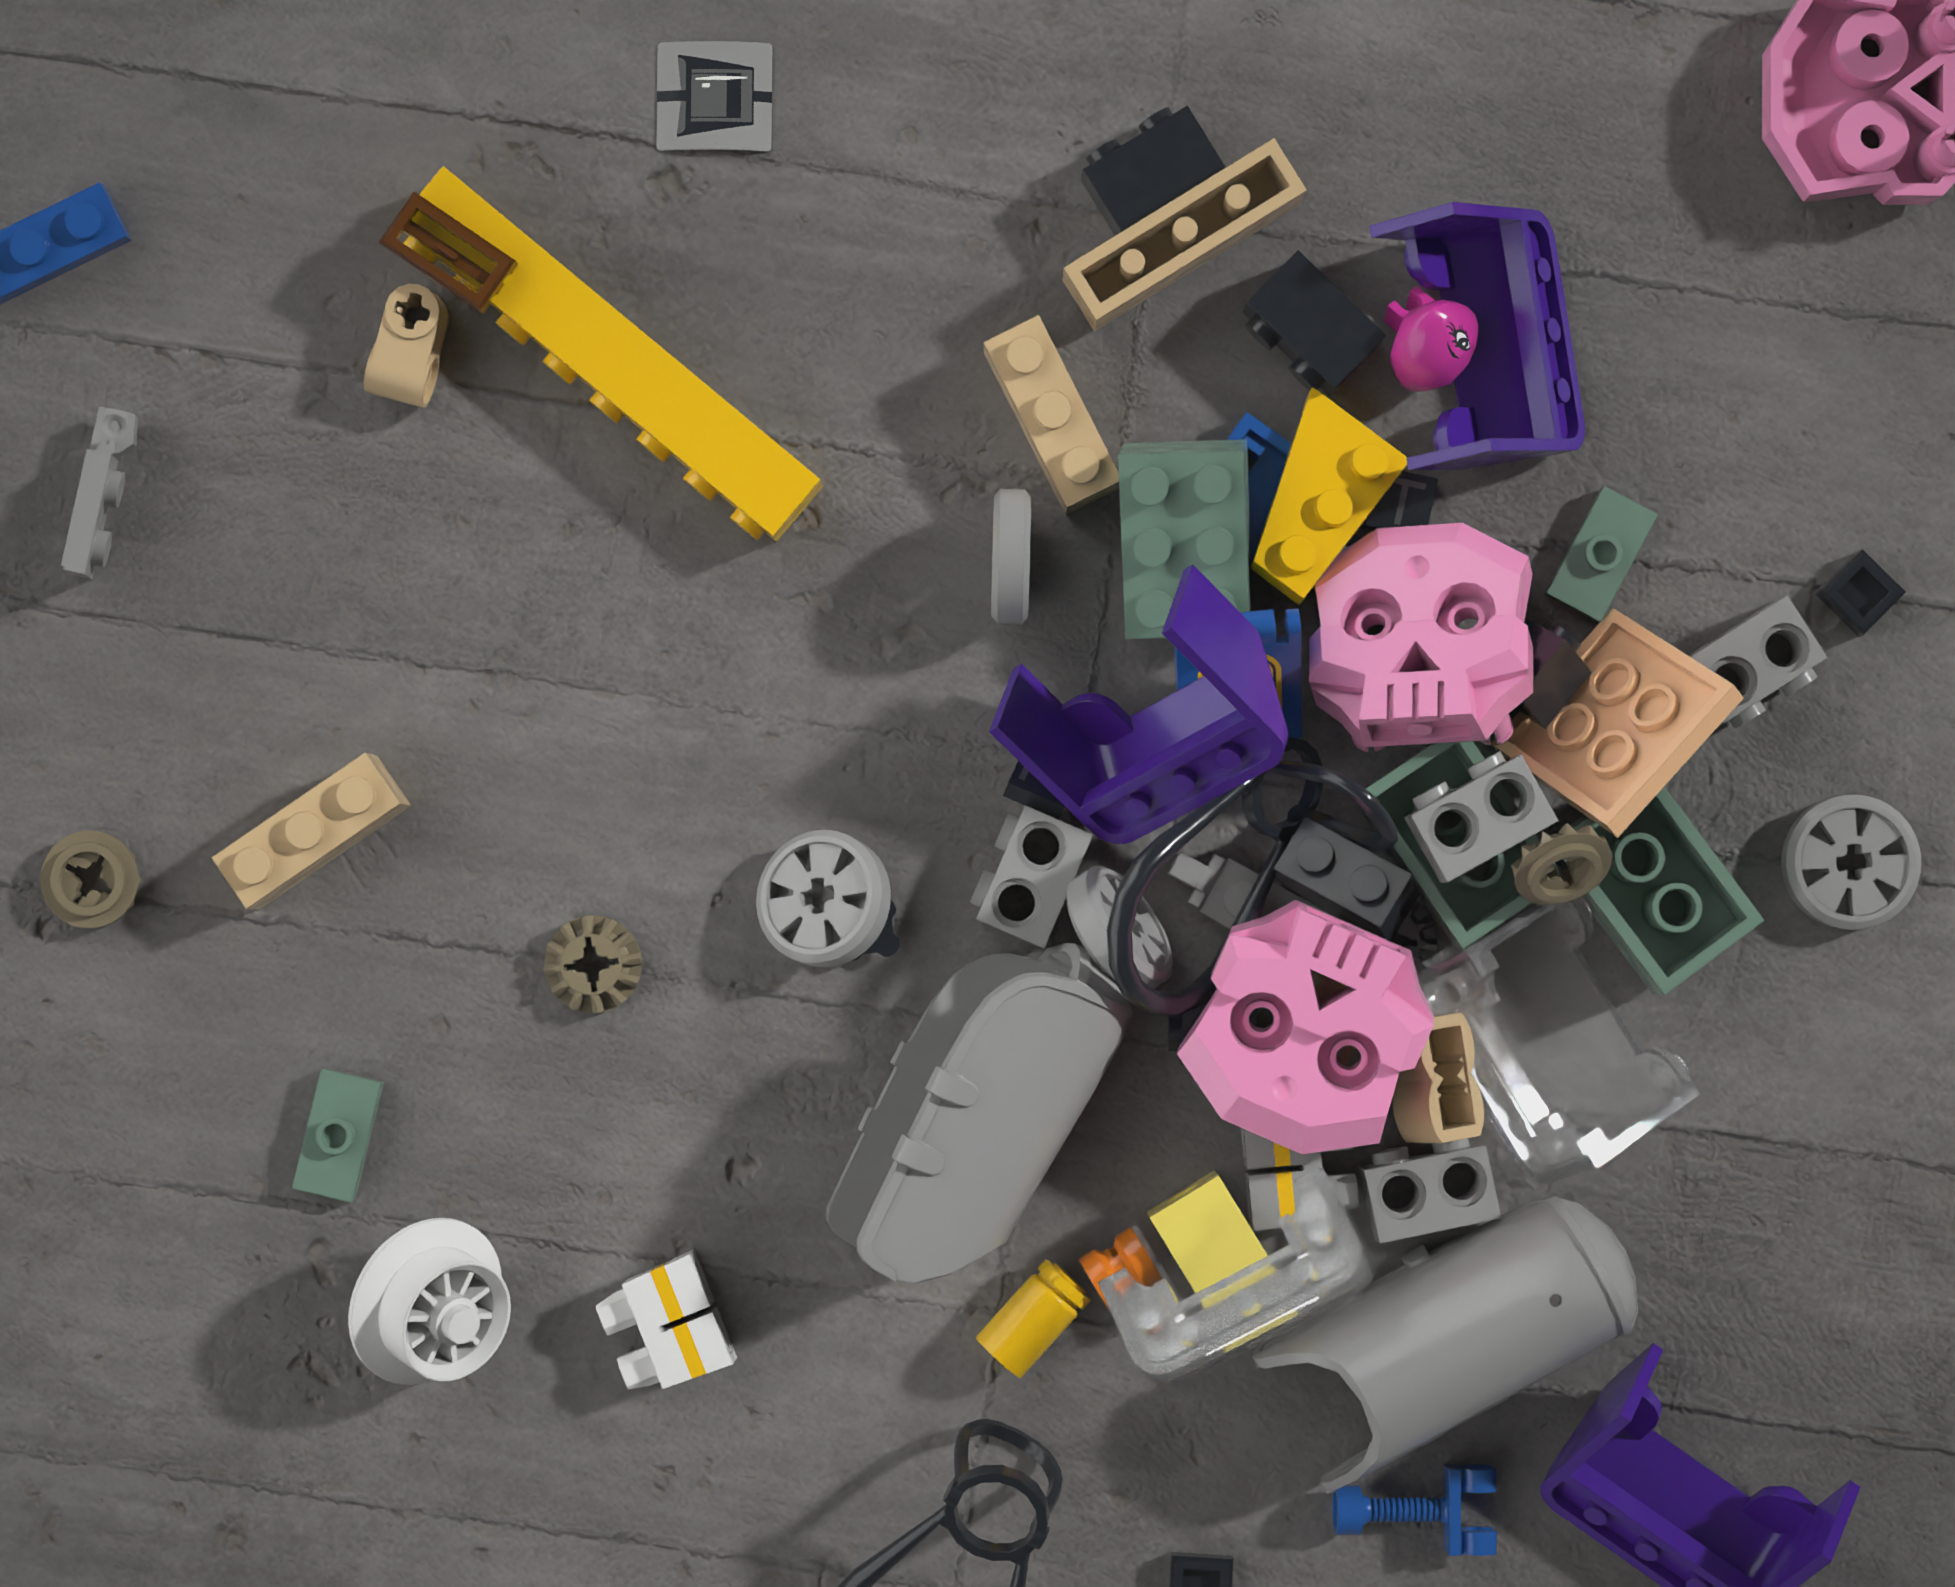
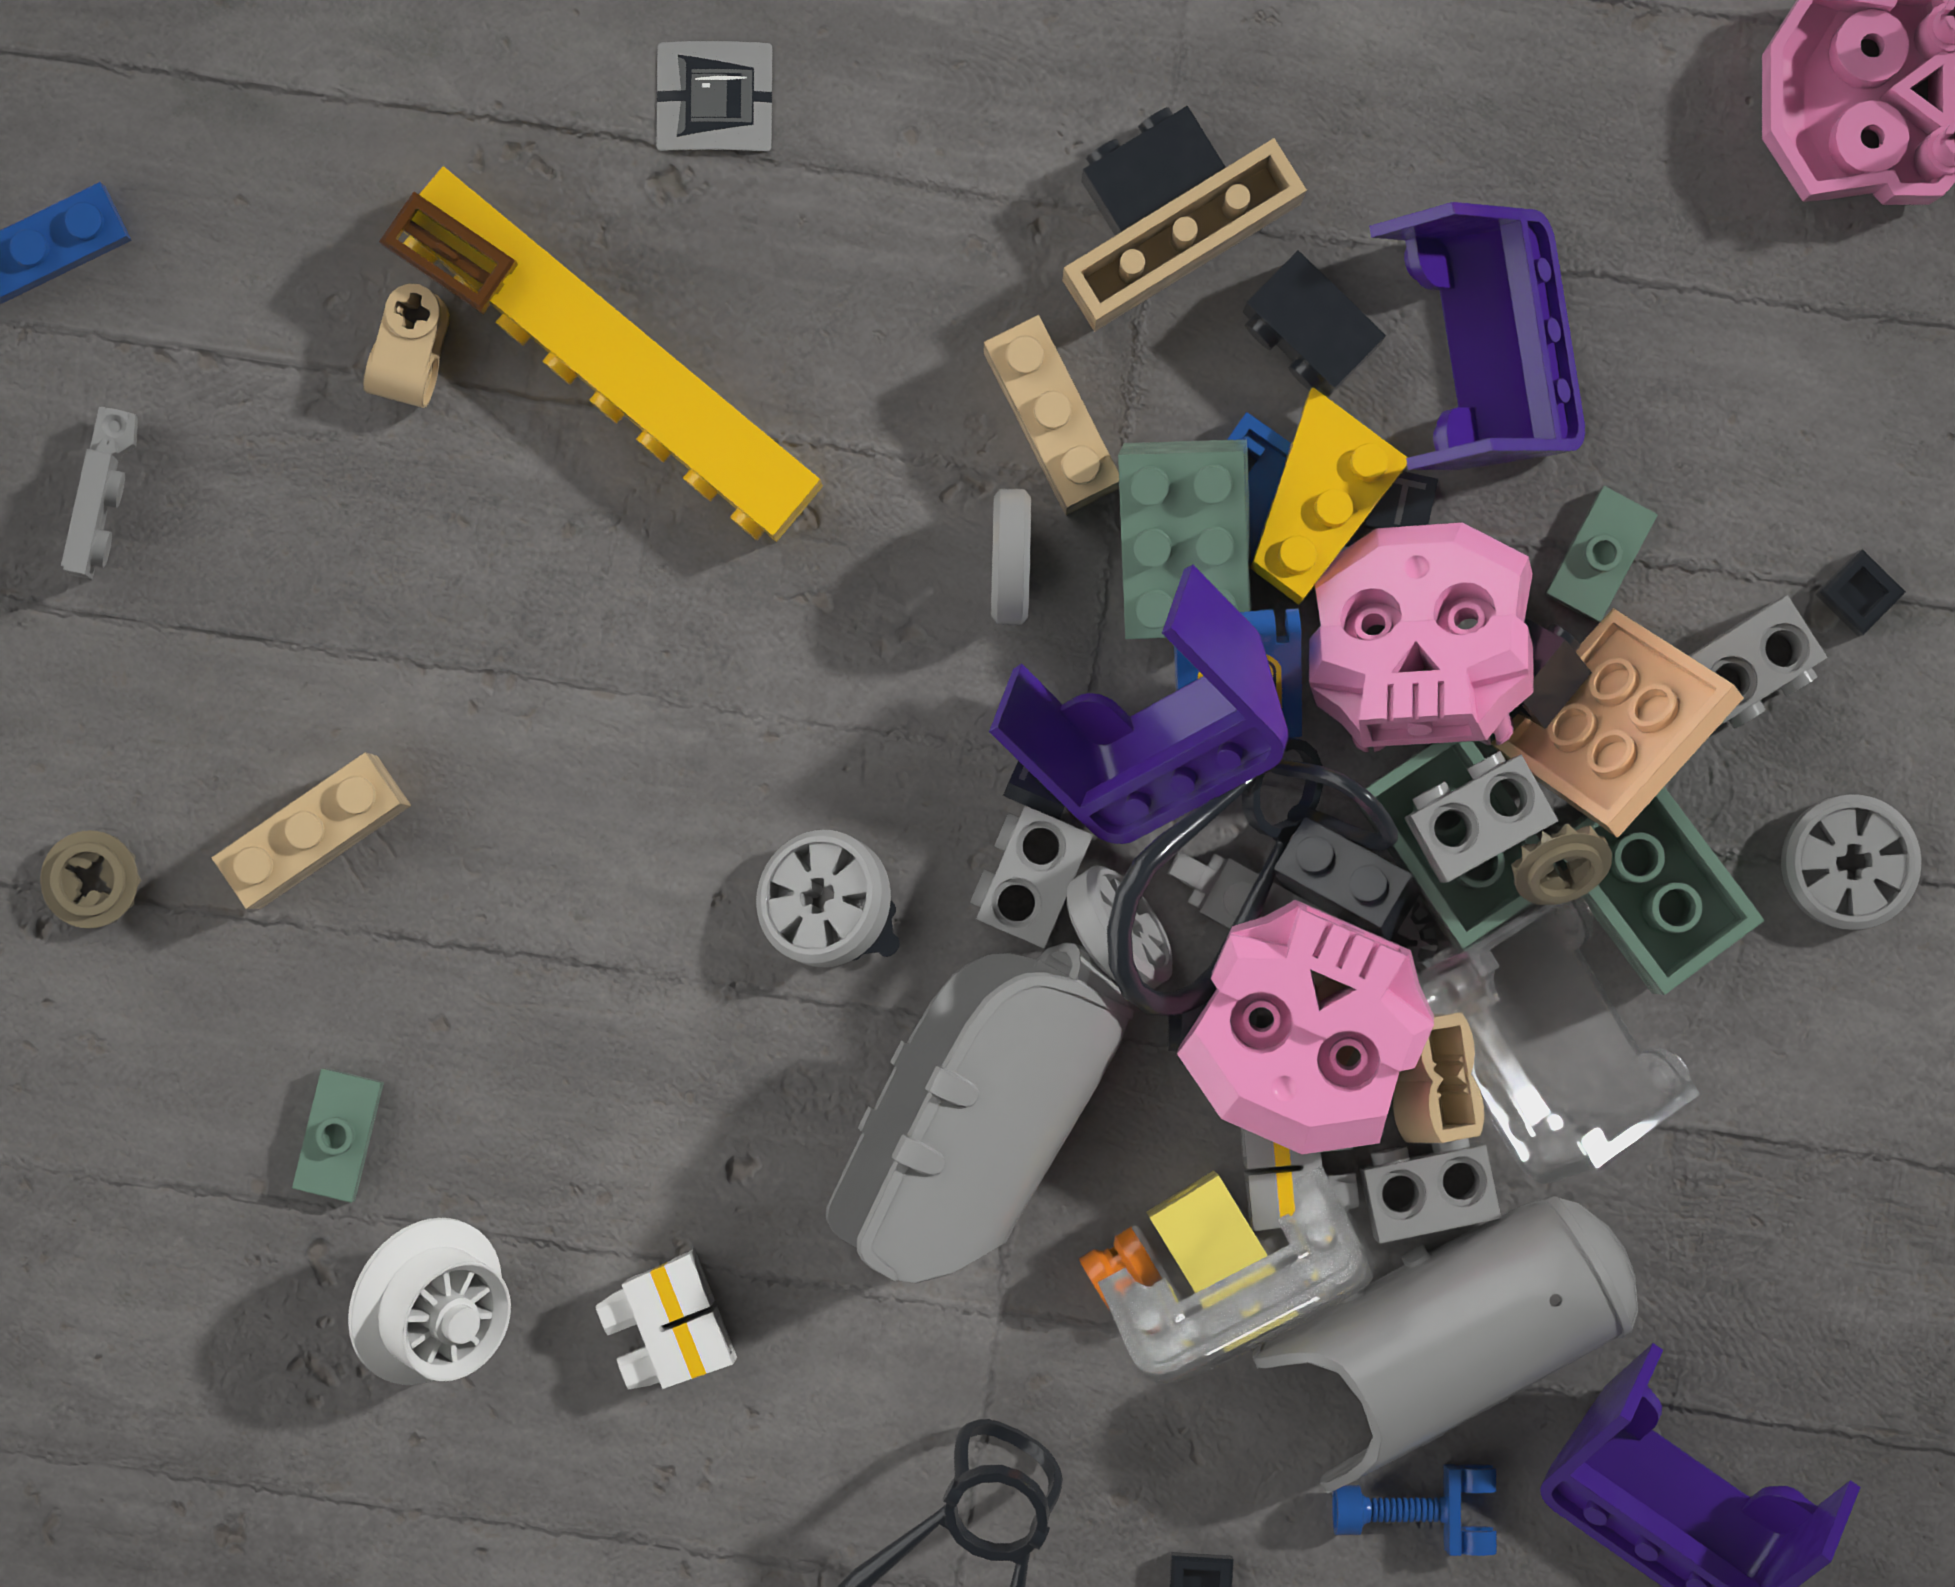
(614, 983): dark tan gear -> none
(1033, 1318): yellow piece -> none
(1431, 340): dark pink piece -> none

